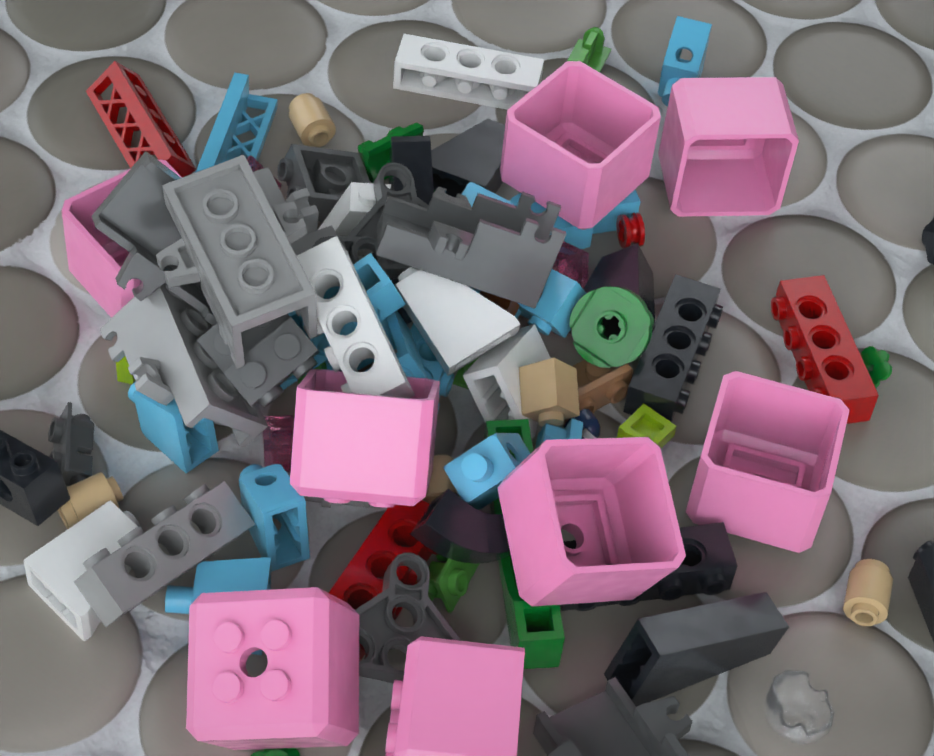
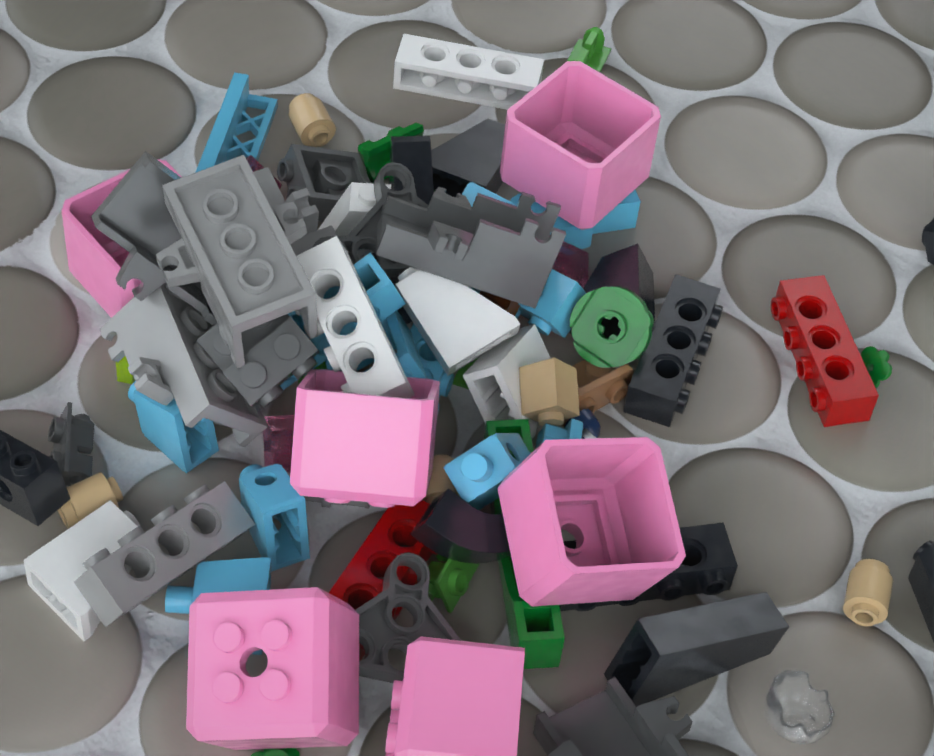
(141, 115): red fence -> none
(630, 230): red bush -> none
(647, 423): lime plate -> none
(687, 35): medium azure torso -> none
(727, 146): bright pink plate -> none
(768, 461): bright pink plate -> none

